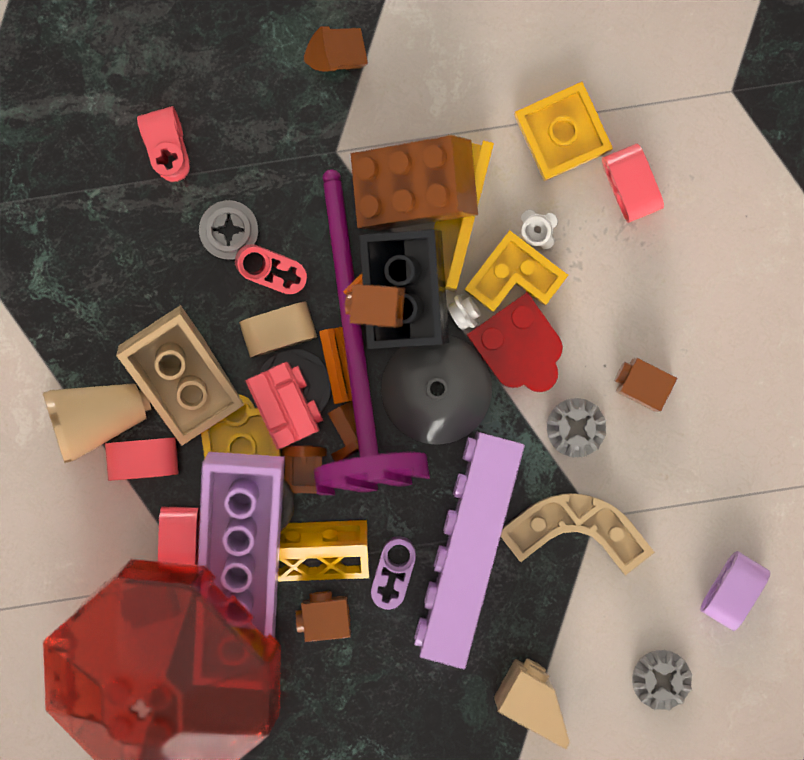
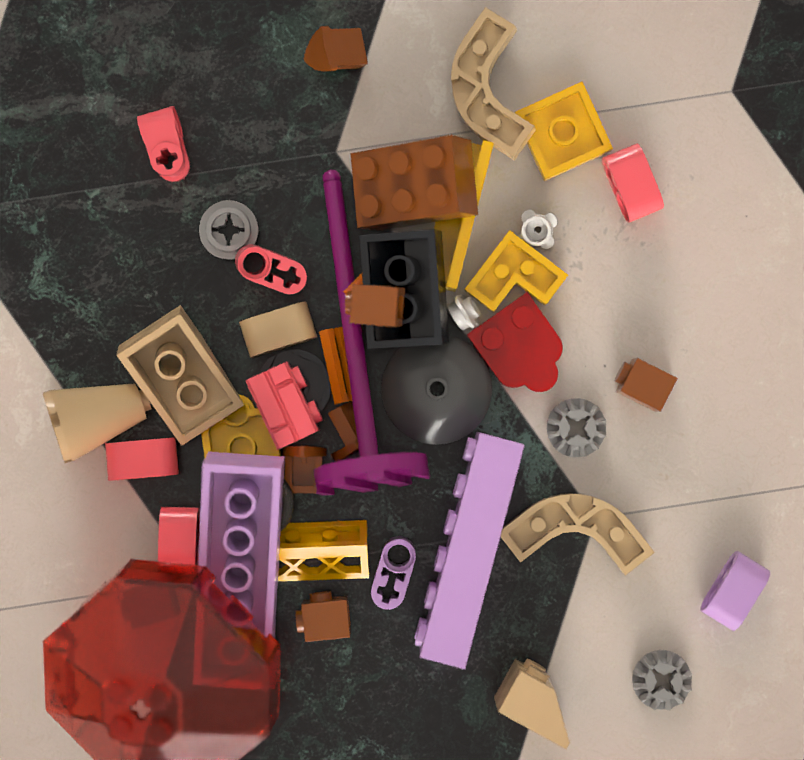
(472, 90): none -> tan plate

